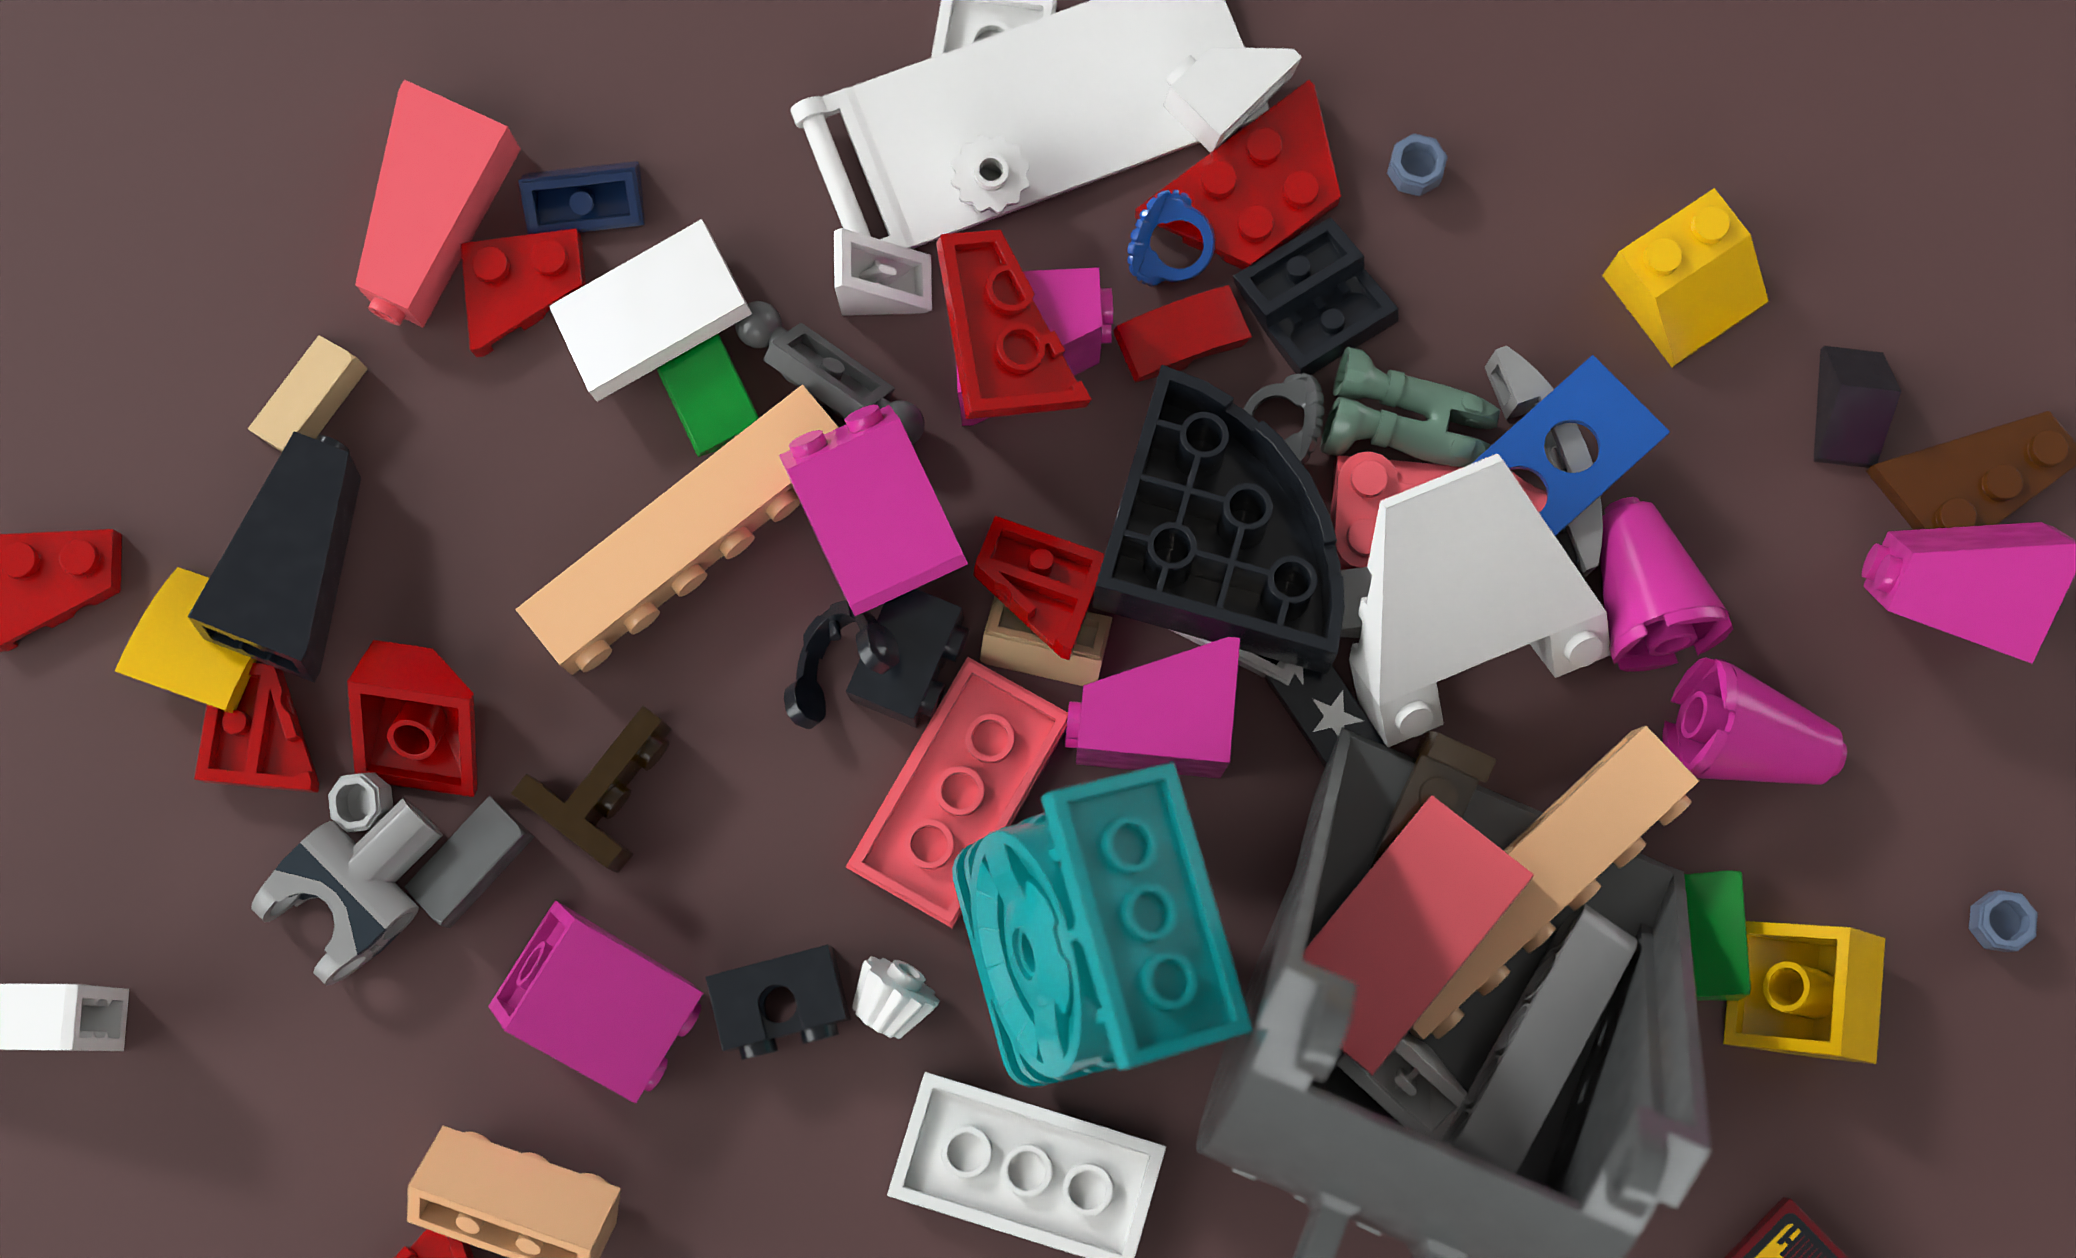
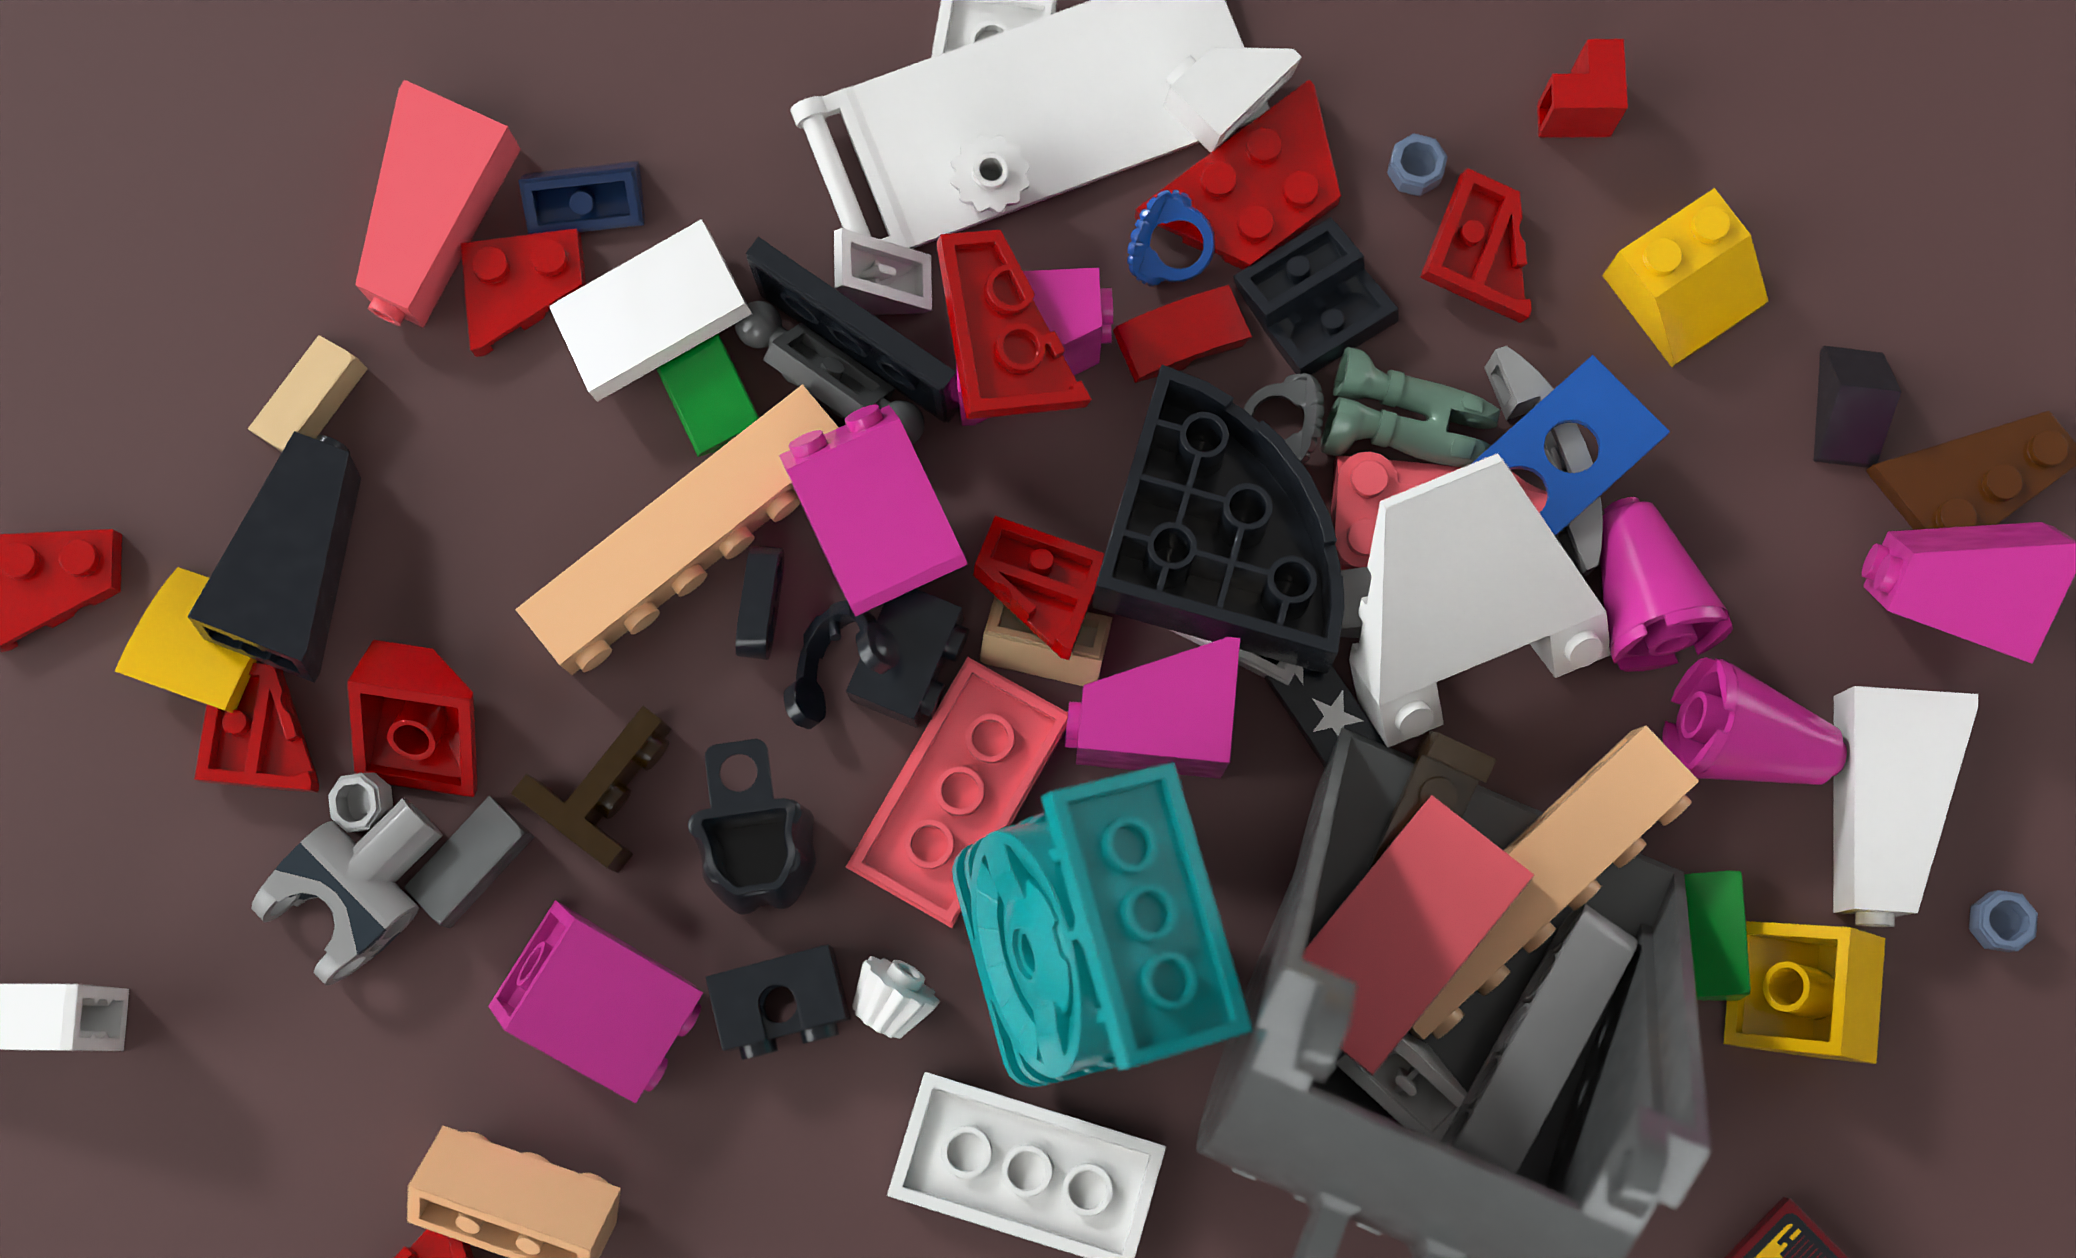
(748, 842): none -> black piece
(759, 602): none -> black beam
(854, 331): none -> black tile
(1481, 247): none -> red wing
(1590, 97): none -> red piece
(1893, 795): none -> white slope

